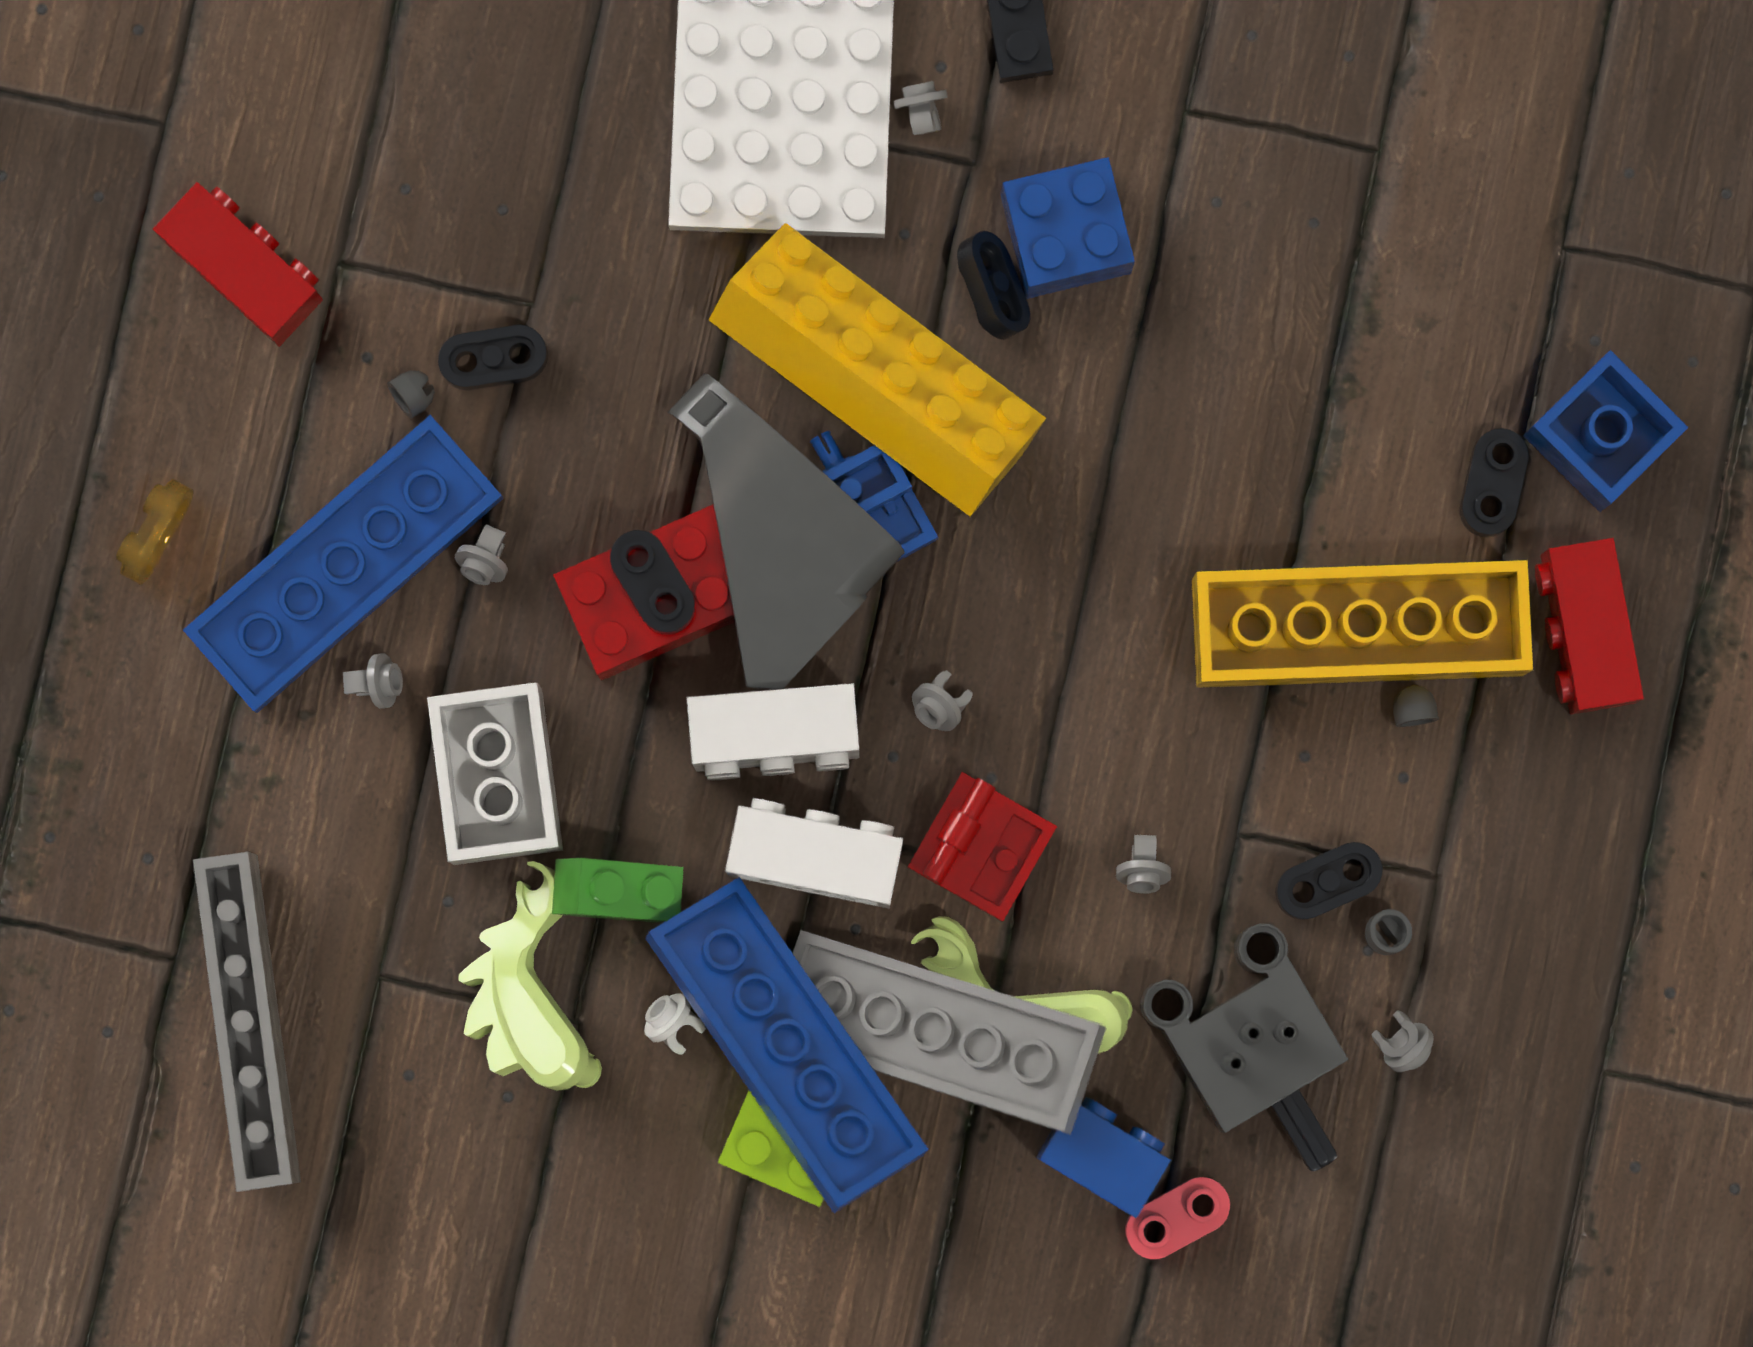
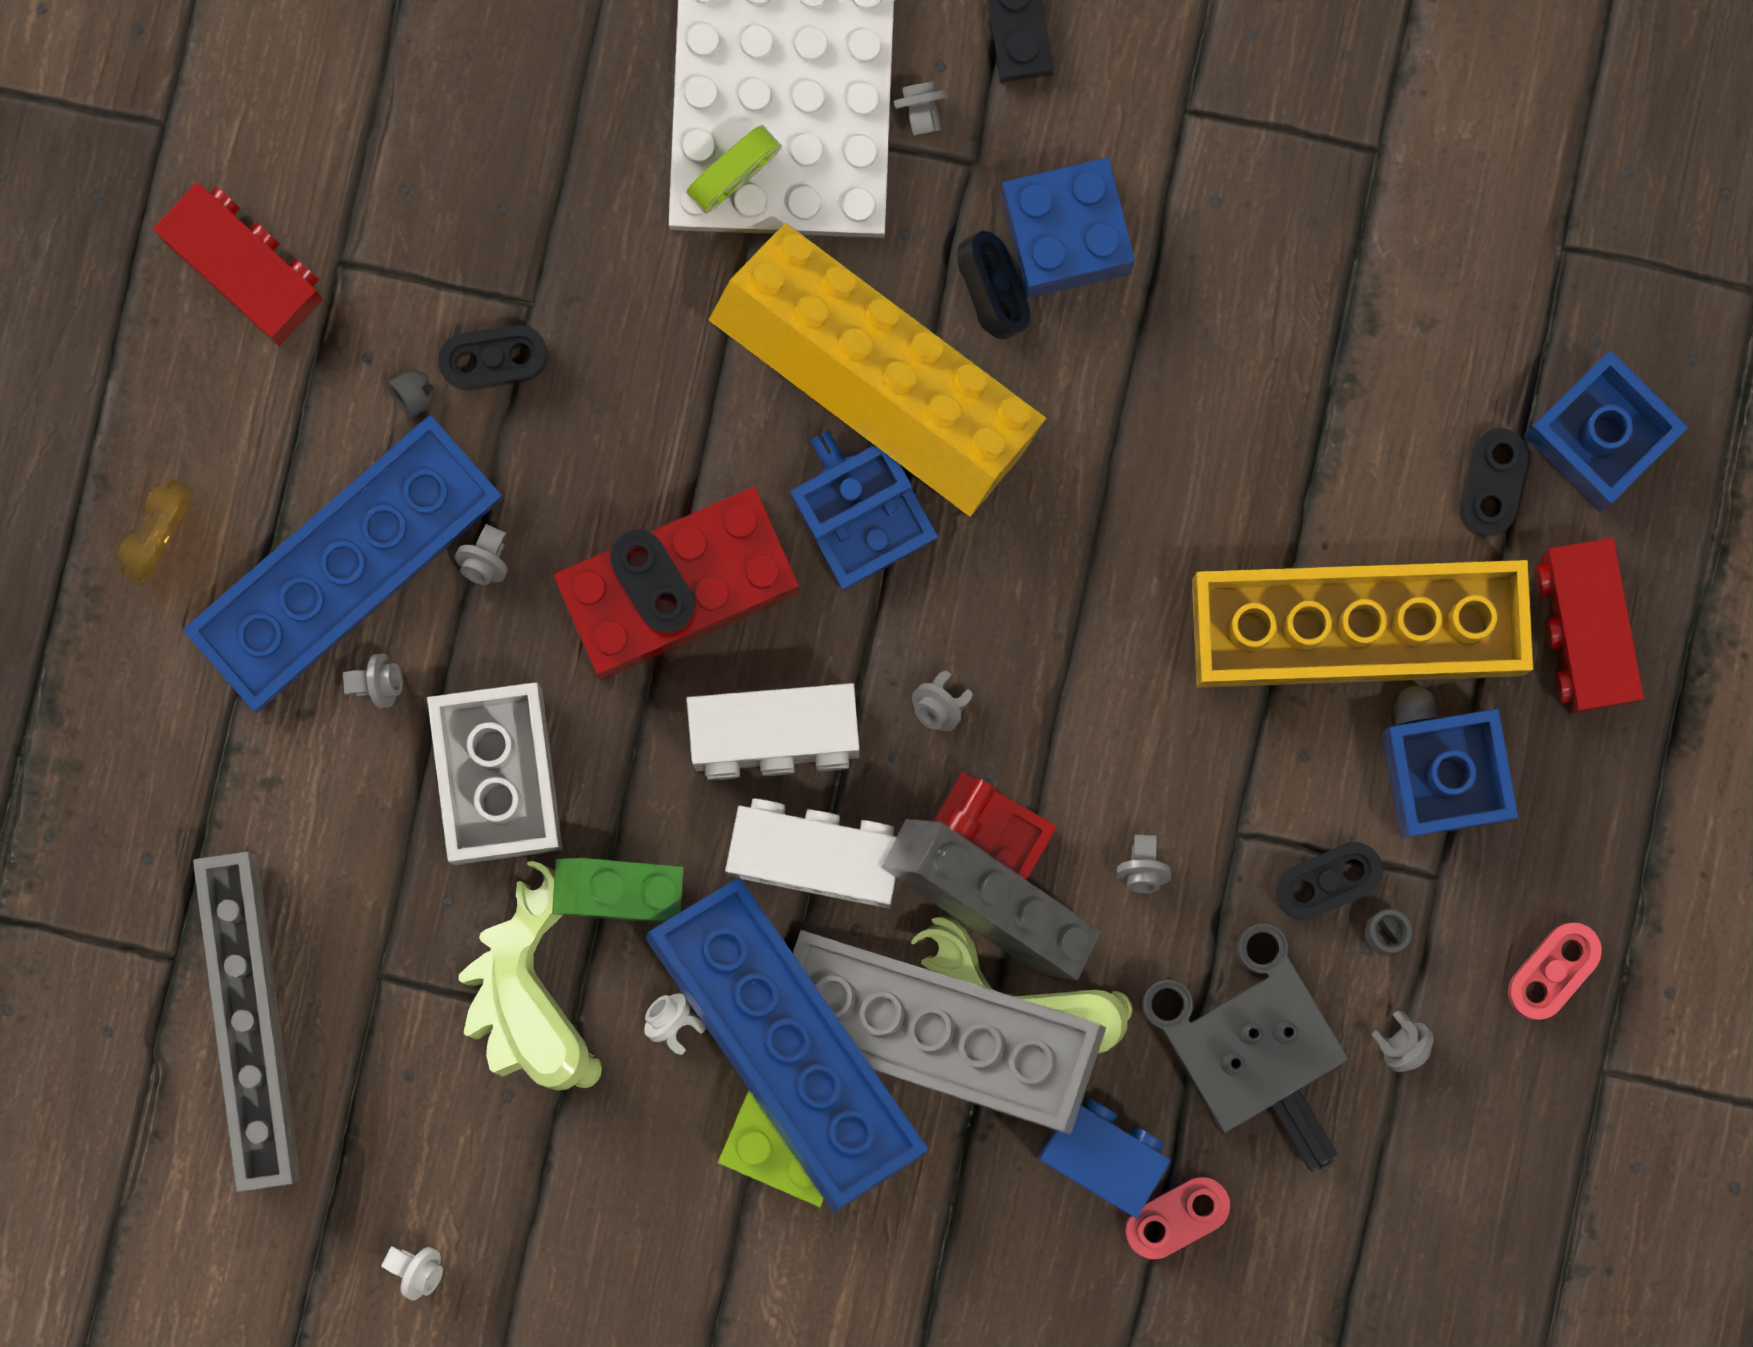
(419, 1272): none -> white plate
(734, 169): none -> lime beam
(788, 536): dark grey panel -> none
(991, 899): none -> flat silver brick
(1449, 774): none -> blue brick
(1555, 973): none -> coral plate

